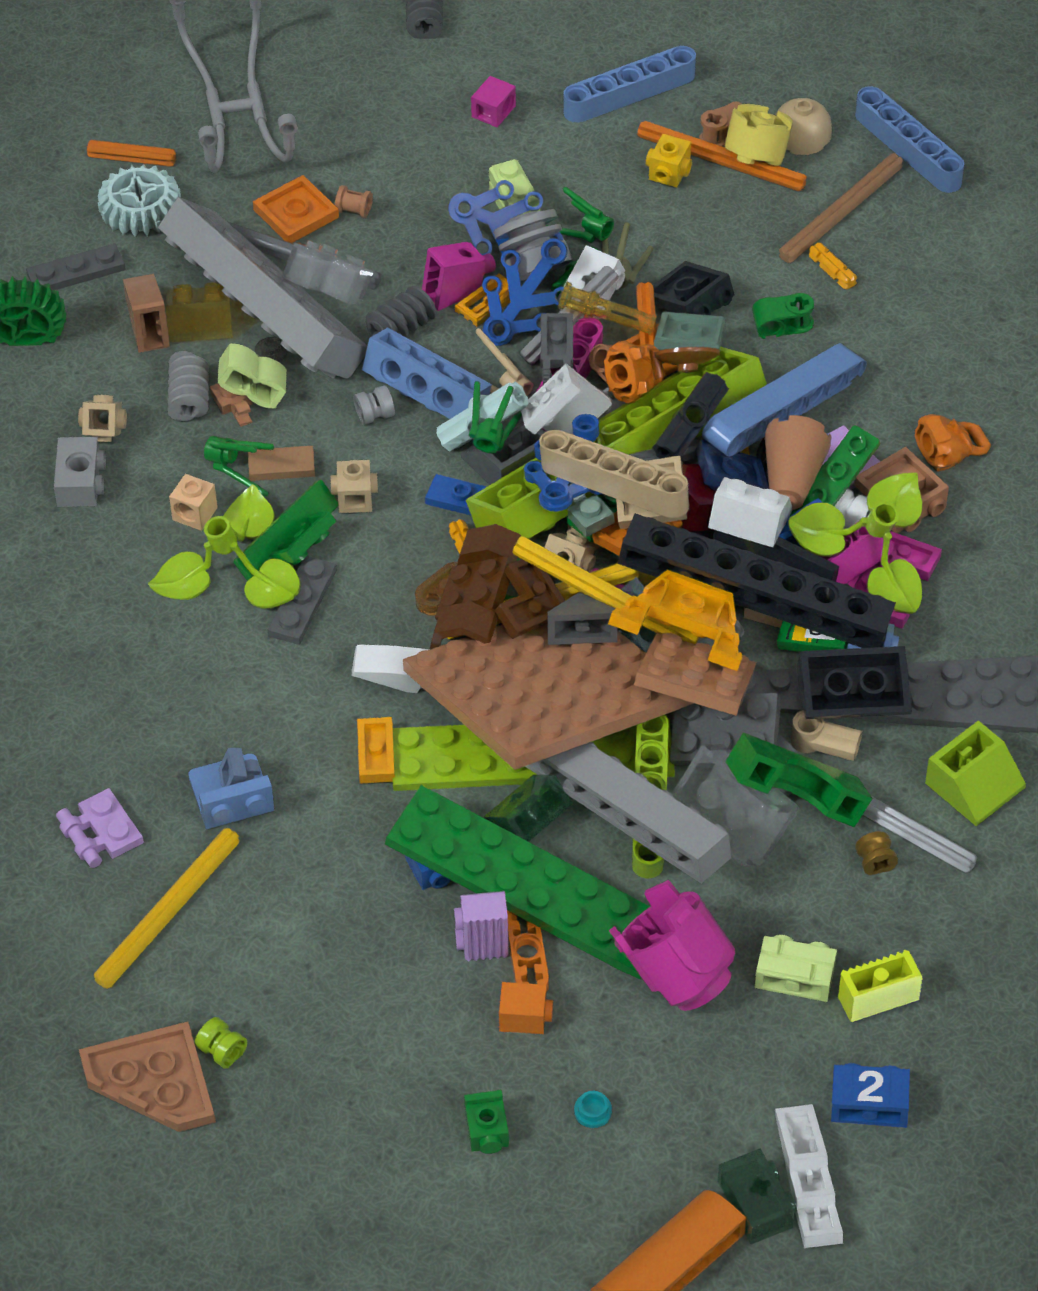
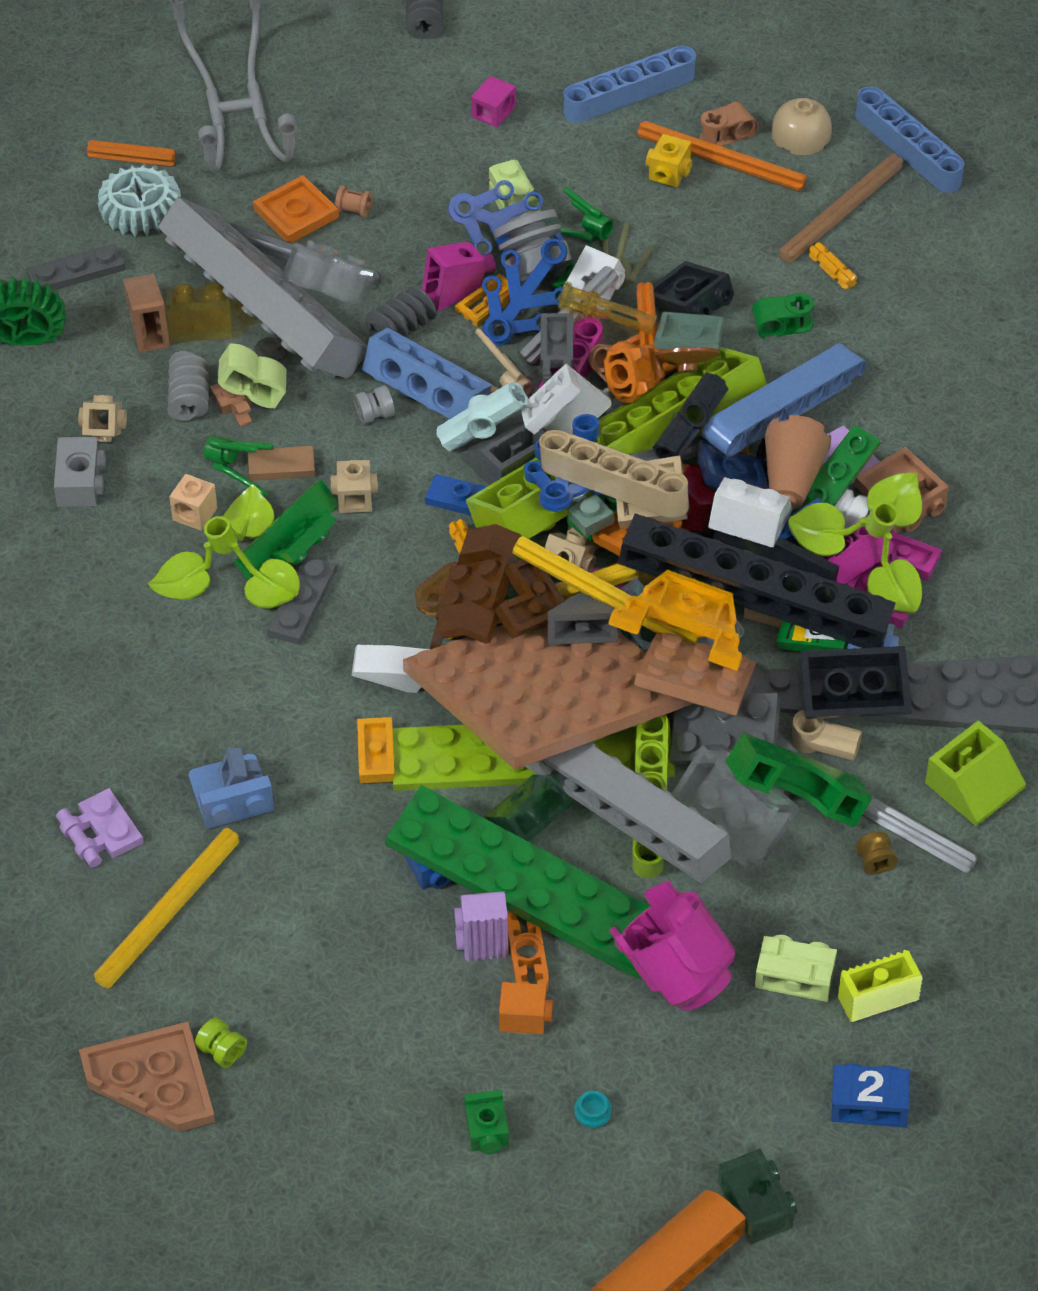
(489, 434): green plant -> none
(758, 134): light yellow brick -> none
(809, 1176): white slope -> none
(948, 442): orange piece -> none

